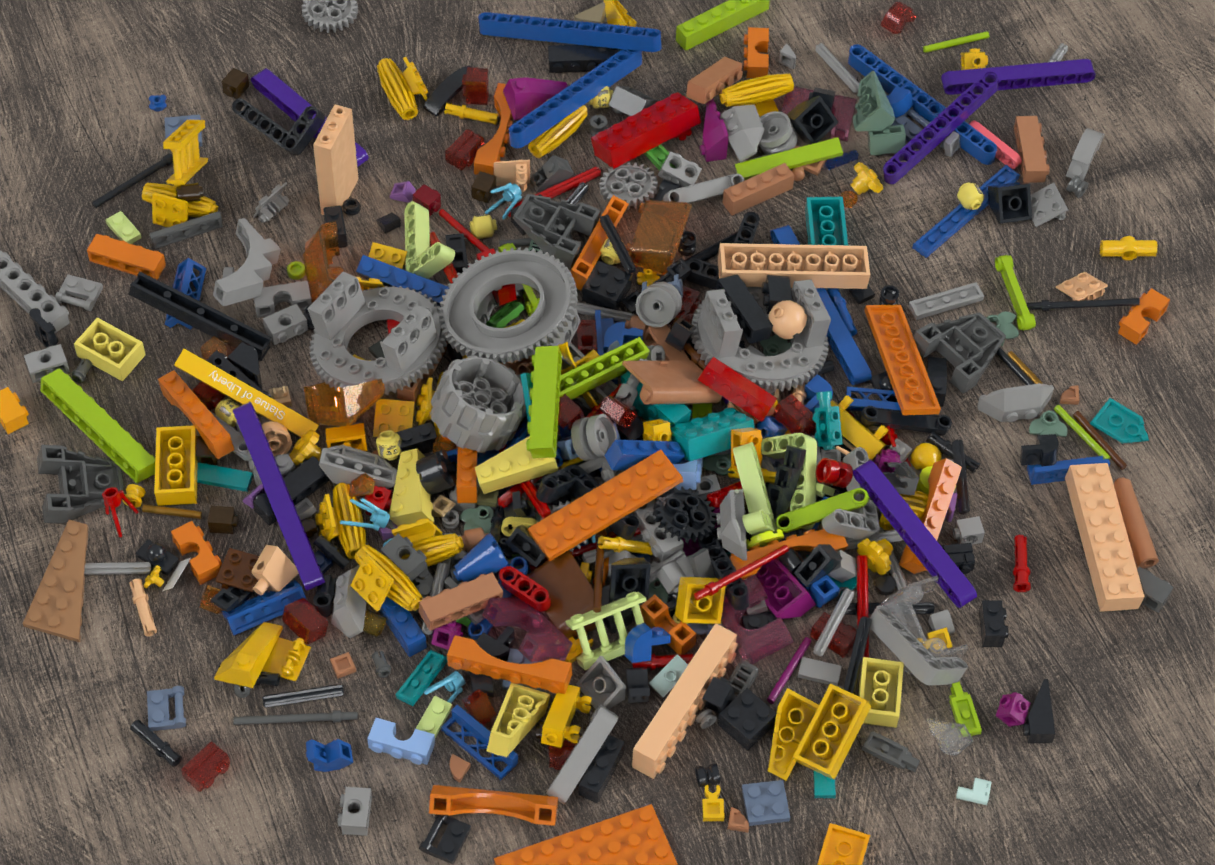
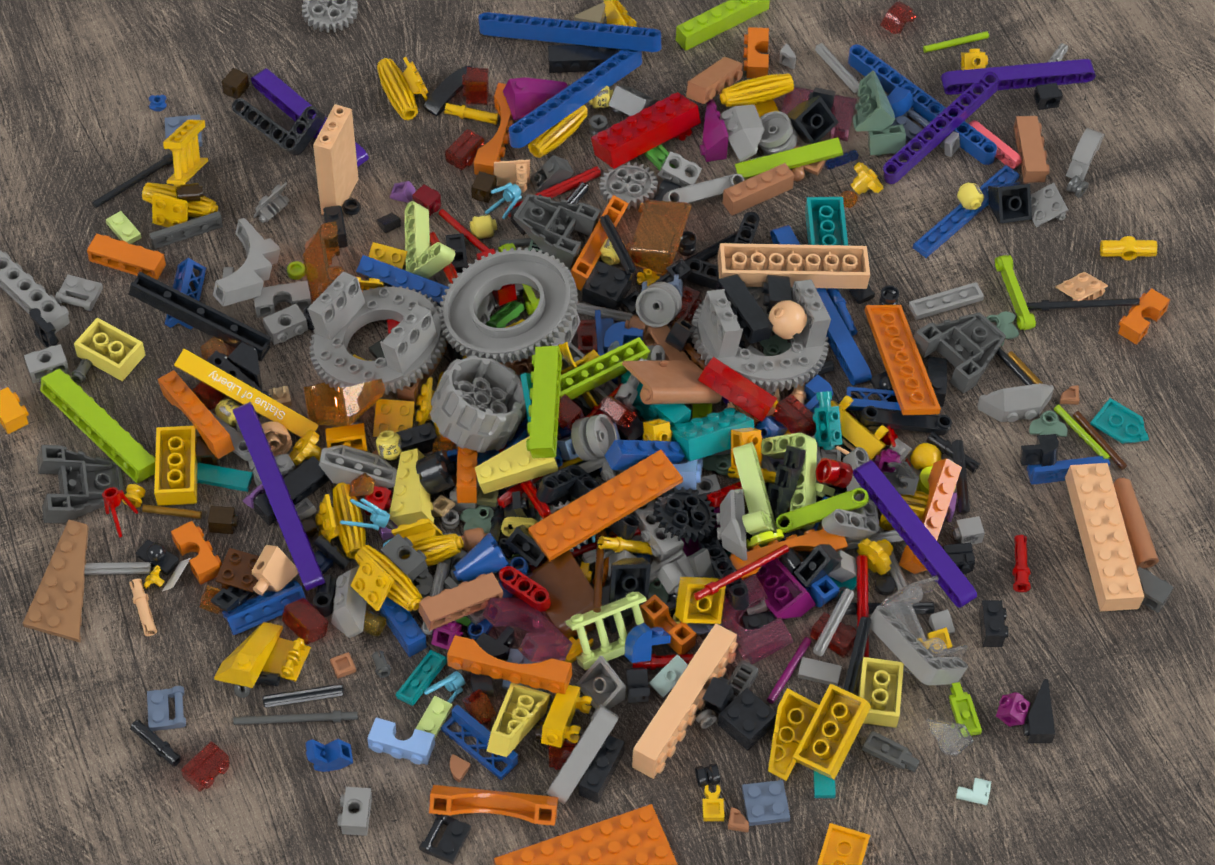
(1047, 96): none -> black brick

